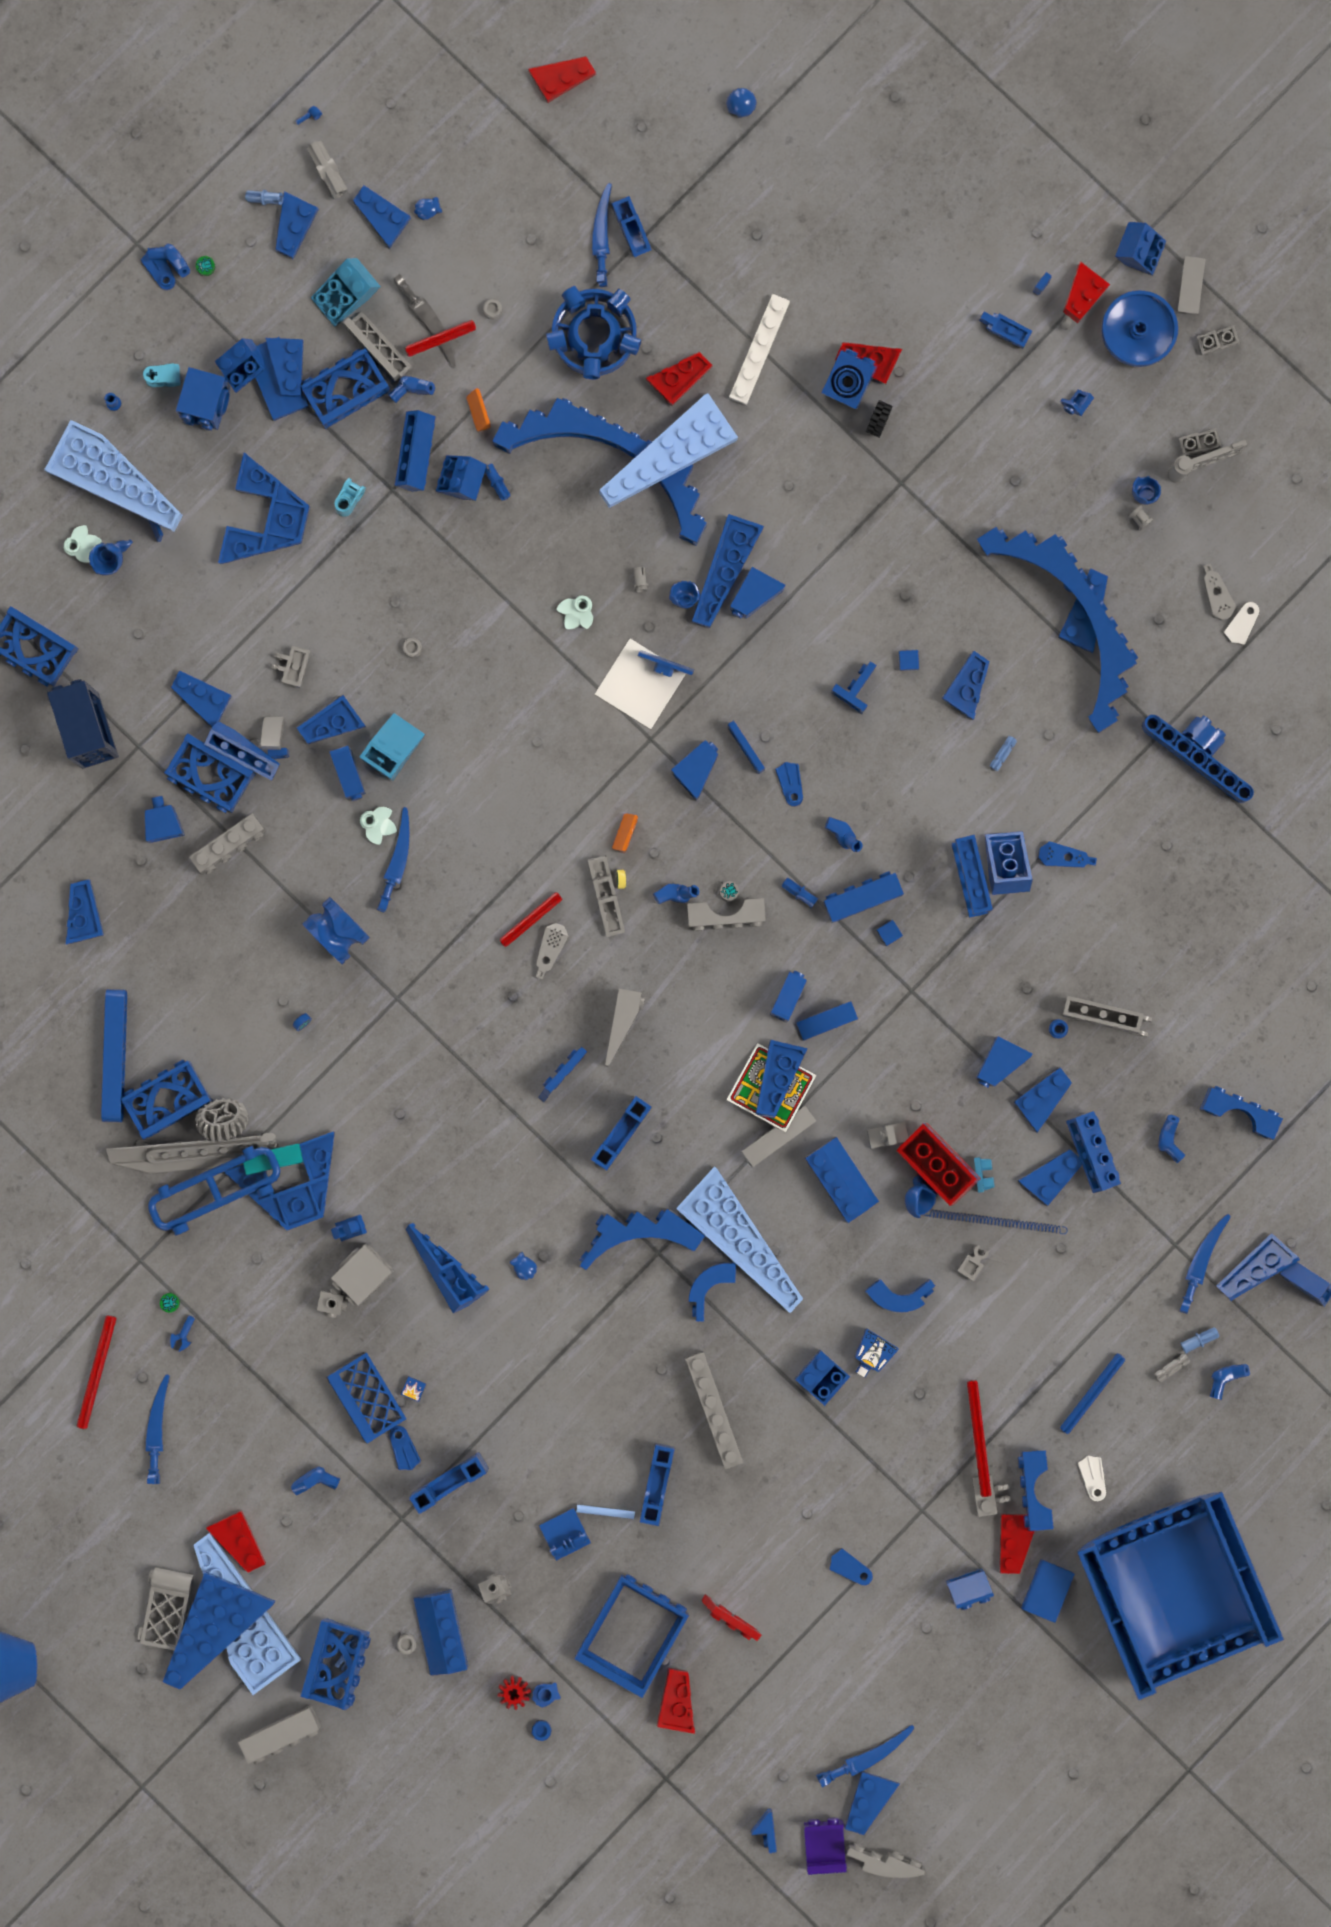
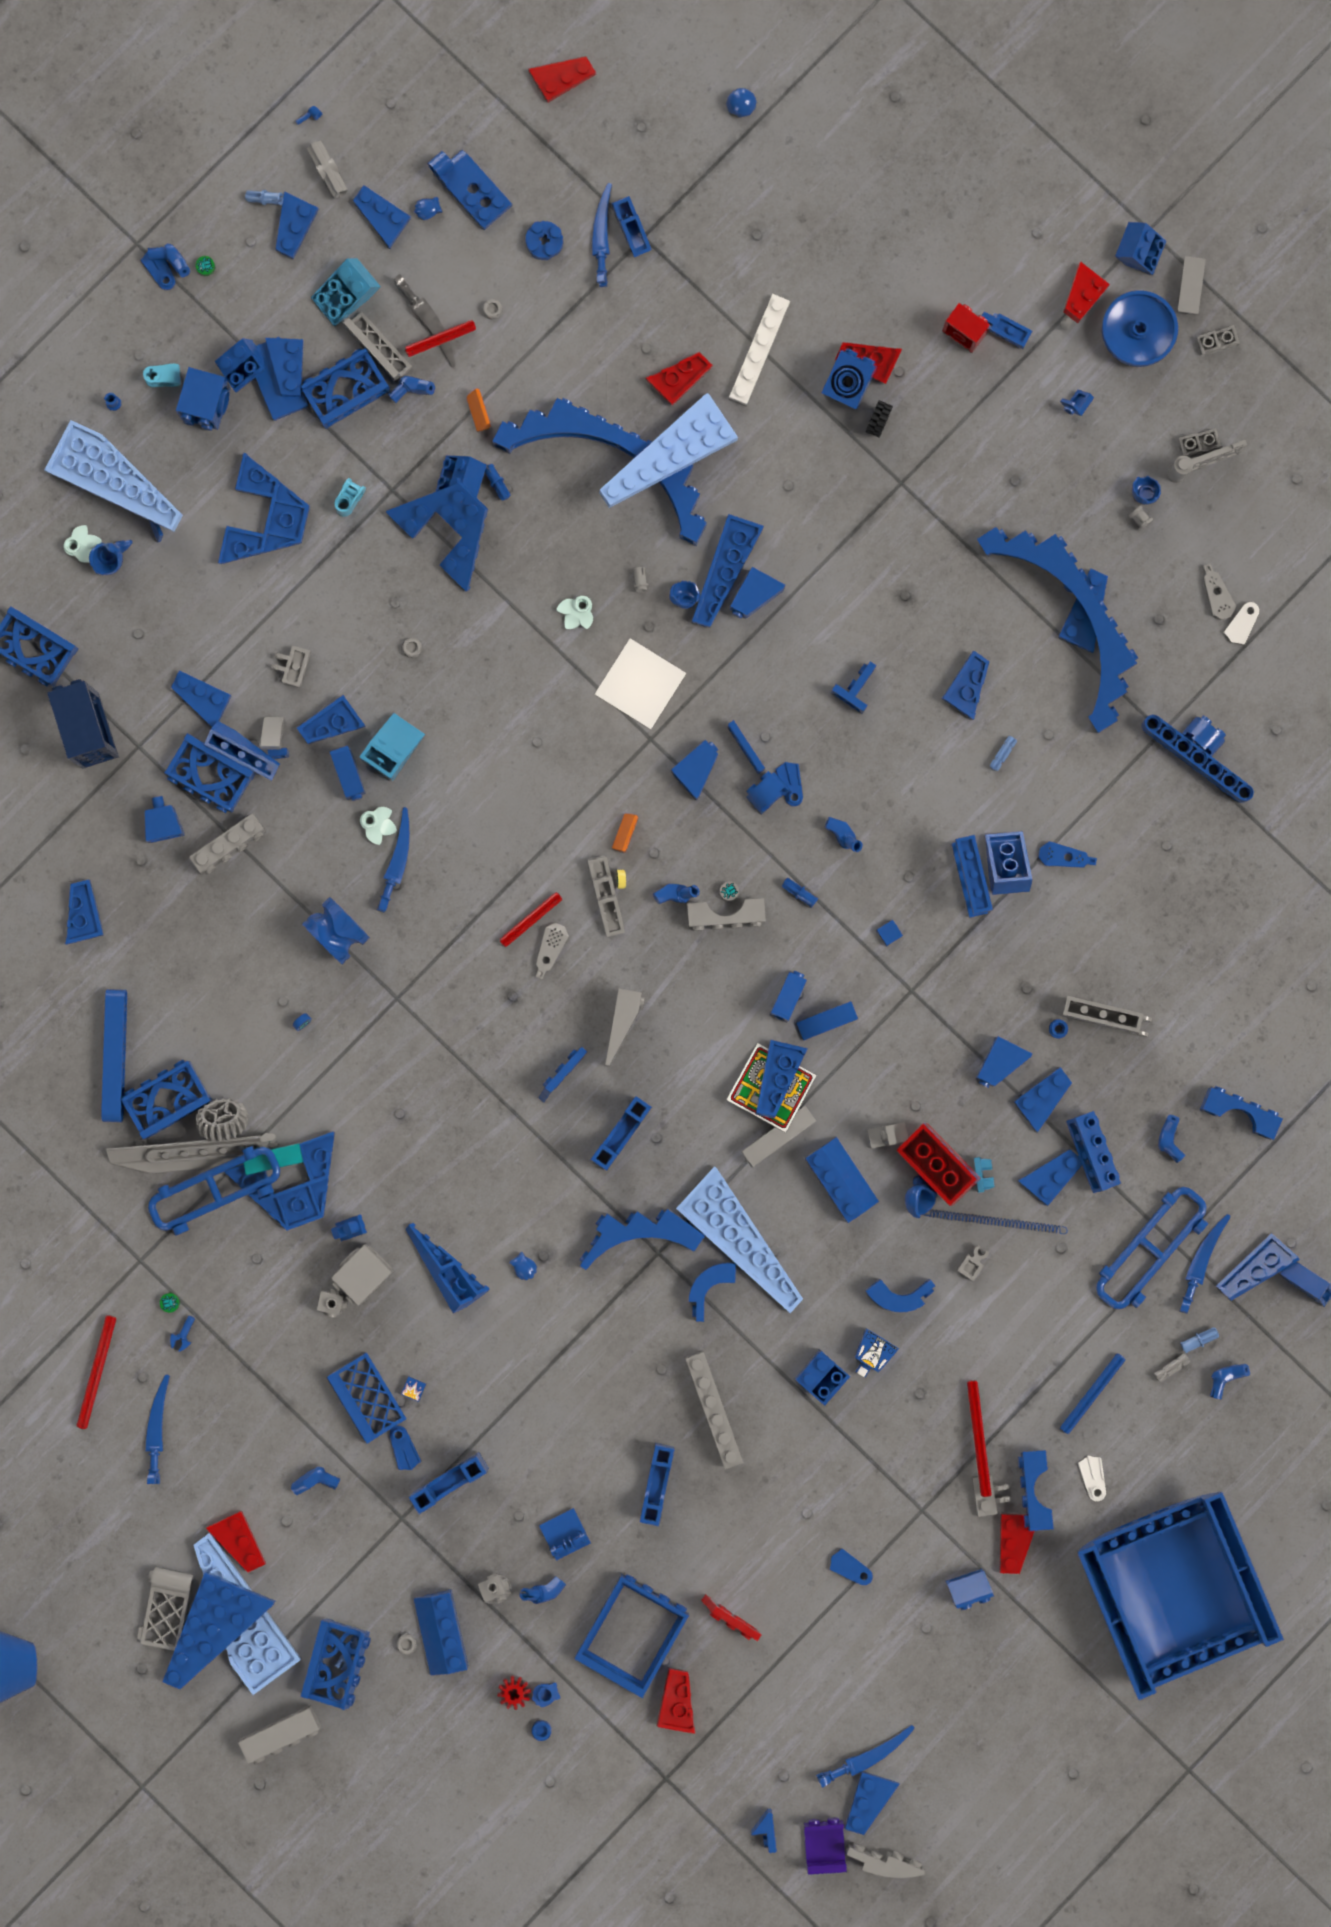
(415, 450): blue brick -> none
(461, 173): none -> blue hinge
(462, 512): none -> blue wing
(543, 1593): none -> blue arm
(550, 249): none -> blue plate
(575, 301): blue piece -> none
(605, 1511): light blue bar -> none
(664, 665): blue piece -> none
(766, 792): none -> blue cylinder
(863, 897): blue brick -> none
(908, 660): blue tile -> none
(966, 327): none -> red brick
(1041, 285): blue tile -> none
(1047, 1590): blue piece -> none
(1196, 1224): none -> blue bar

